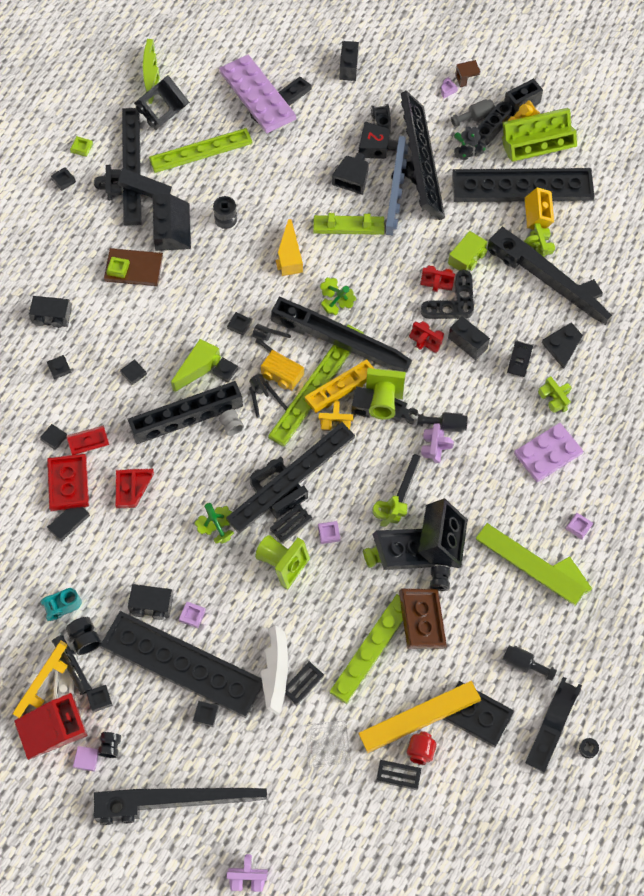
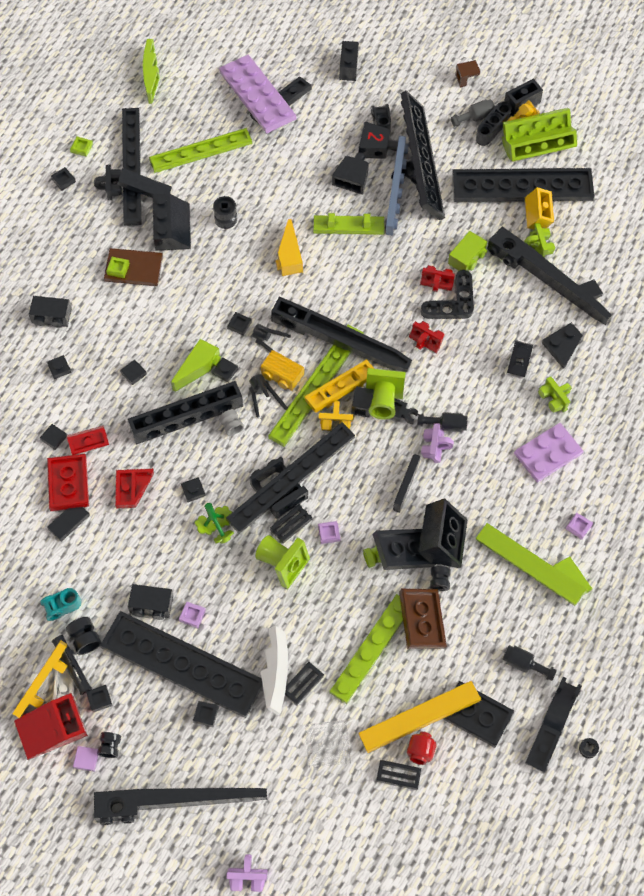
(170, 94): black window -> none
(193, 489): none -> black plate
(344, 297): lime plant -> none
(390, 511): lime hips -> none
(448, 88): lavender tile -> none
(468, 338): black brick -> none
(471, 137): black plant -> none

